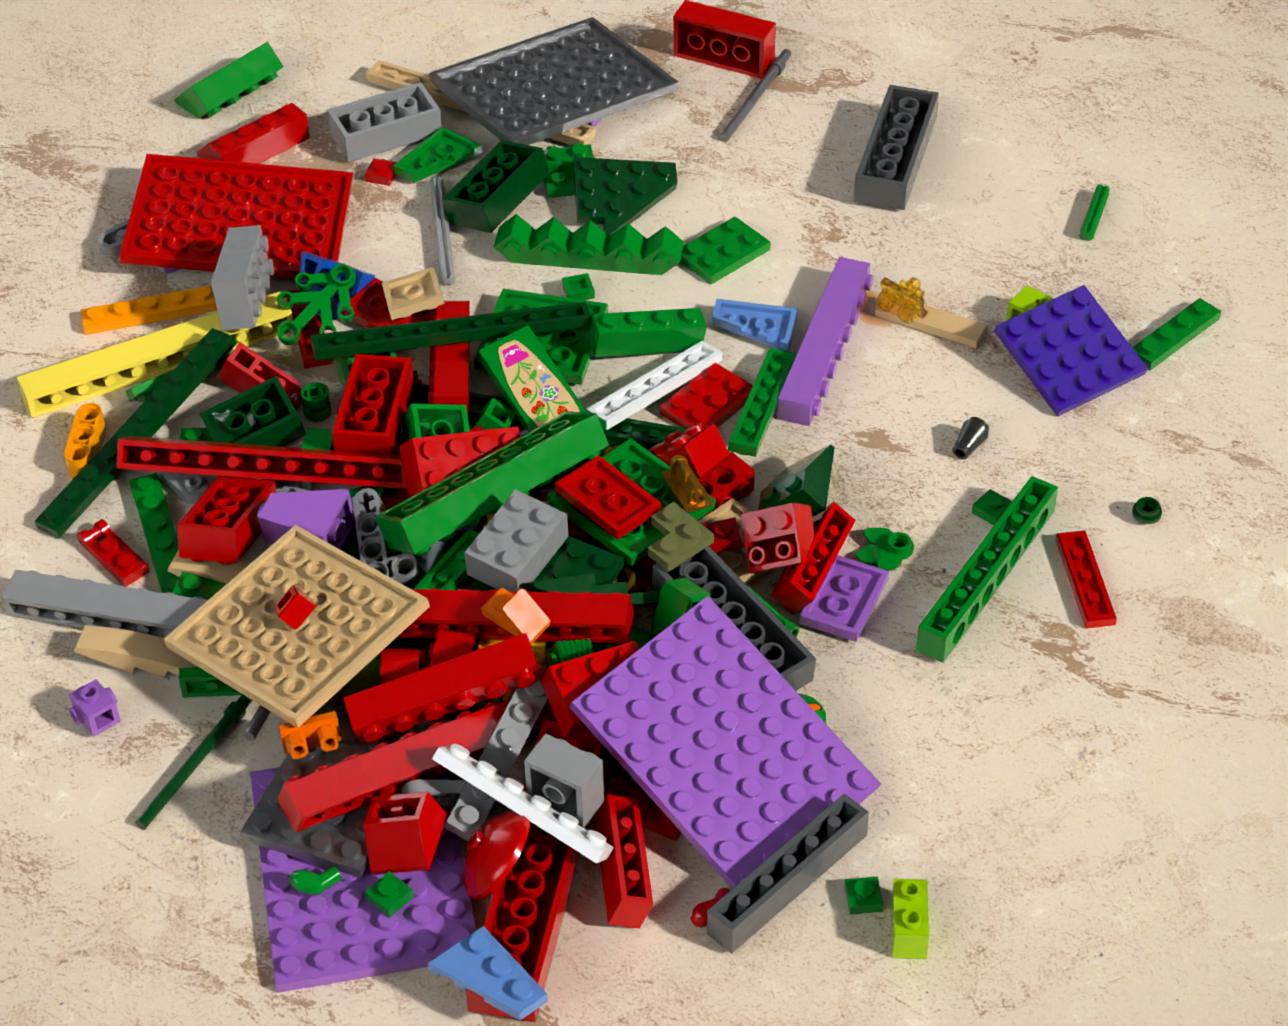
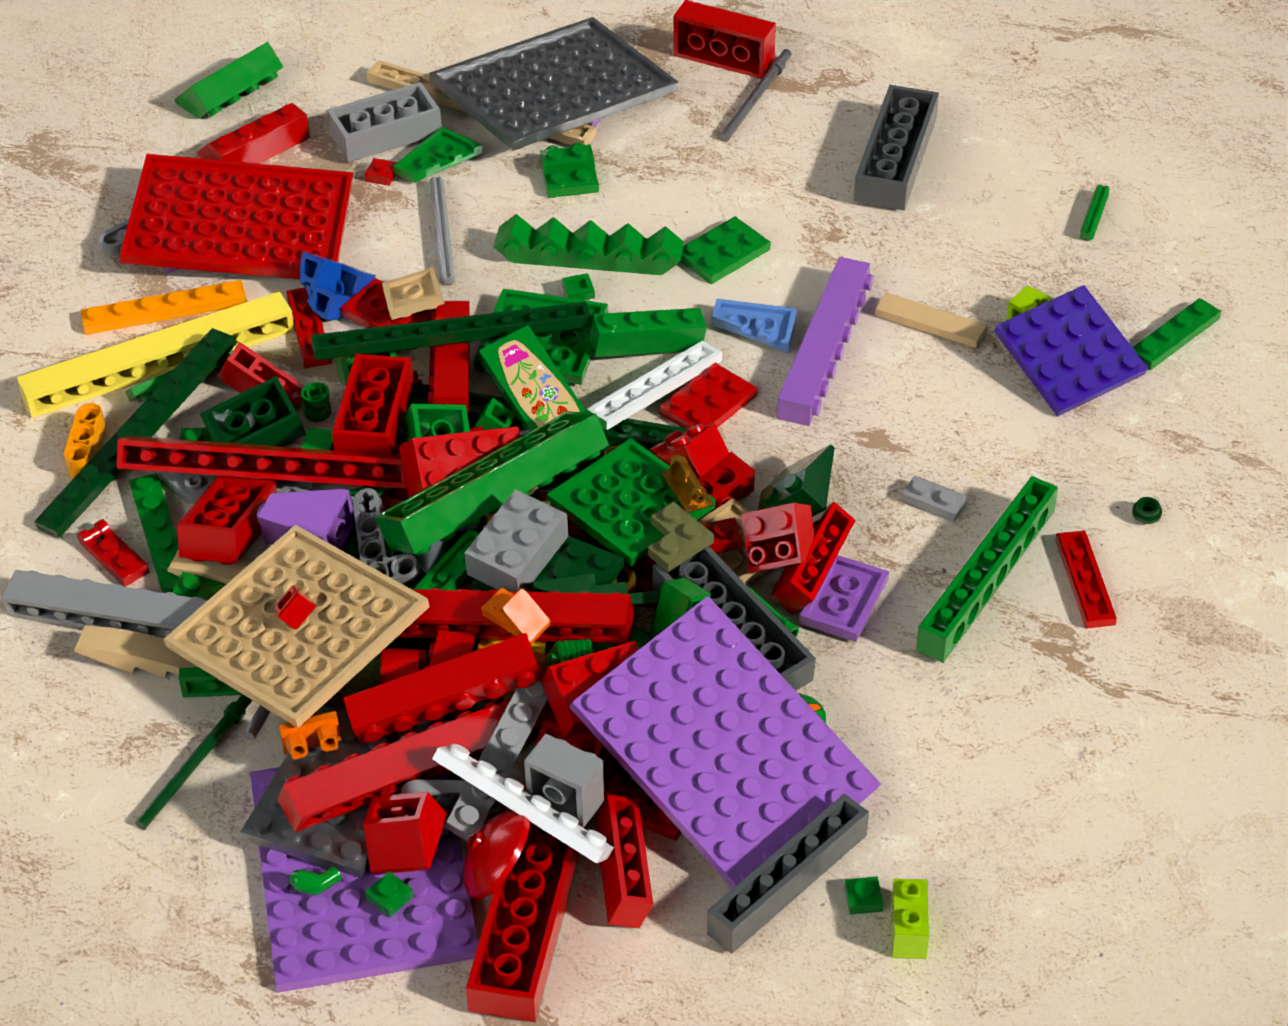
(94, 707): medium lavender brick -> none
(242, 277): light grey brick -> none
(318, 301): green plant -> none
(491, 972): medium blue wing -> none
(496, 186): dark green brick -> none
(607, 497): red plate -> none
(619, 190): dark green wing -> none
(699, 912): red arm -> none
(761, 403): green plate -> none
(885, 548): green plate -> none
(906, 295): clear yellow hips -> none
(934, 498): none -> light grey plate
(971, 436): pearl dark grey cone -> none
(990, 506): green plate -> none

